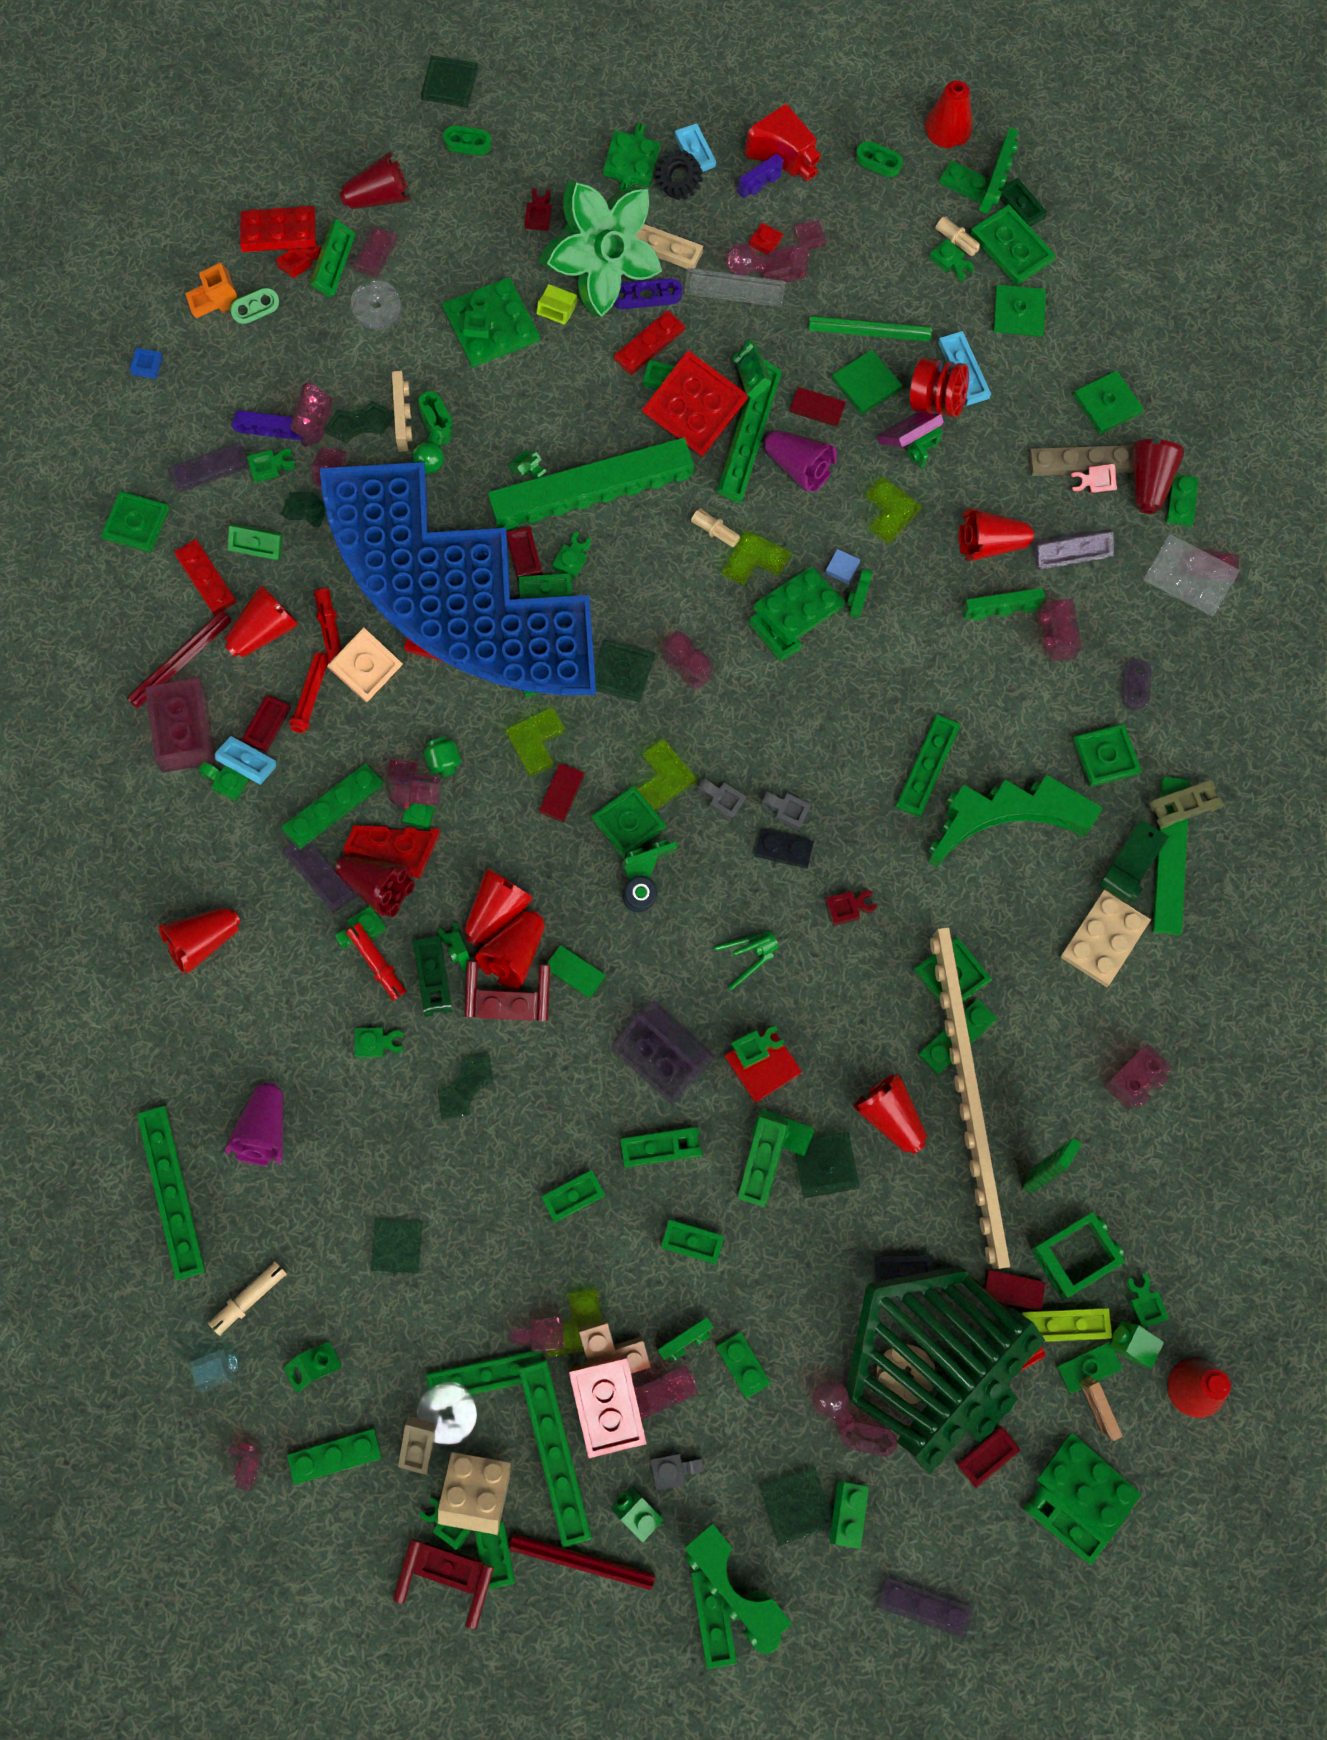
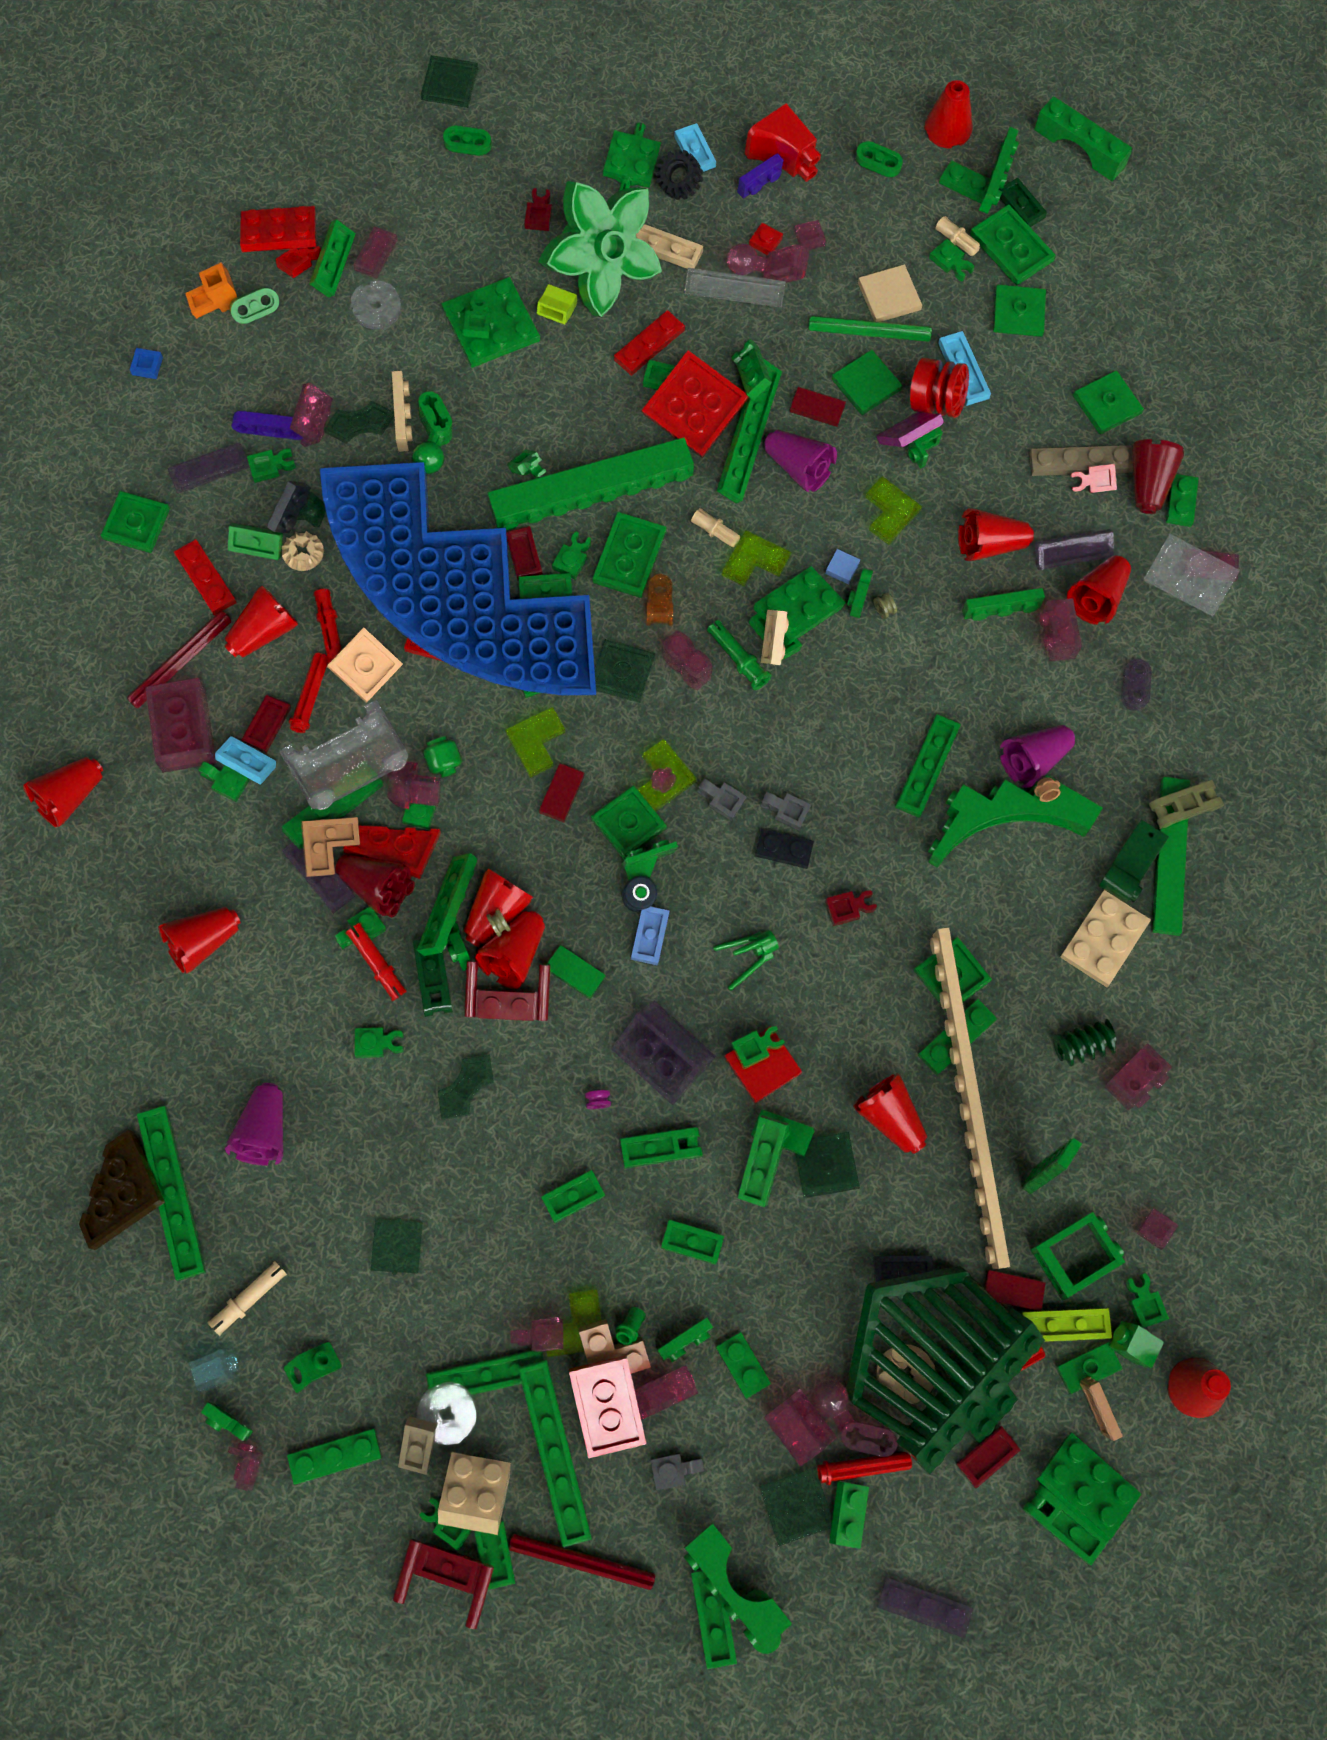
(63, 789): none -> red cone
(121, 1191): none -> dark brown plate
(221, 1419): none -> green plate
(289, 506): none -> black plate
(302, 561): none -> tan gear
(321, 837): none -> medium nougat plate
(326, 459): clear pink bracket -> none
(347, 760): none -> clear windscreen
(376, 185): dark red cone -> none
(447, 905): none -> green plate
(498, 922): none -> olive bush
(598, 1099): none -> magenta bush
(627, 1331): none -> green pin
(629, 555): none -> green plate
(636, 1514): green bracket -> none
(650, 935): none -> medium blue plate
(653, 286): dark purple beam -> none
(660, 604): none -> clear orange piece
(663, 779): none -> clear pink plate
(746, 663): none -> green pin
(775, 628): none -> tan plate
(800, 1427): none -> clear pink brick
(863, 1467): none -> red axle
(885, 605): none -> olive bush
(889, 293): none -> tan tile
(1035, 753): none -> magenta cone
(1047, 789): none -> medium nougat plate
(1085, 1042): none -> dark green piece
(1101, 590): none -> red cone
(1106, 152): none -> green arch
(1107, 755): green plate -> none
(1157, 1229): none -> clear pink plate

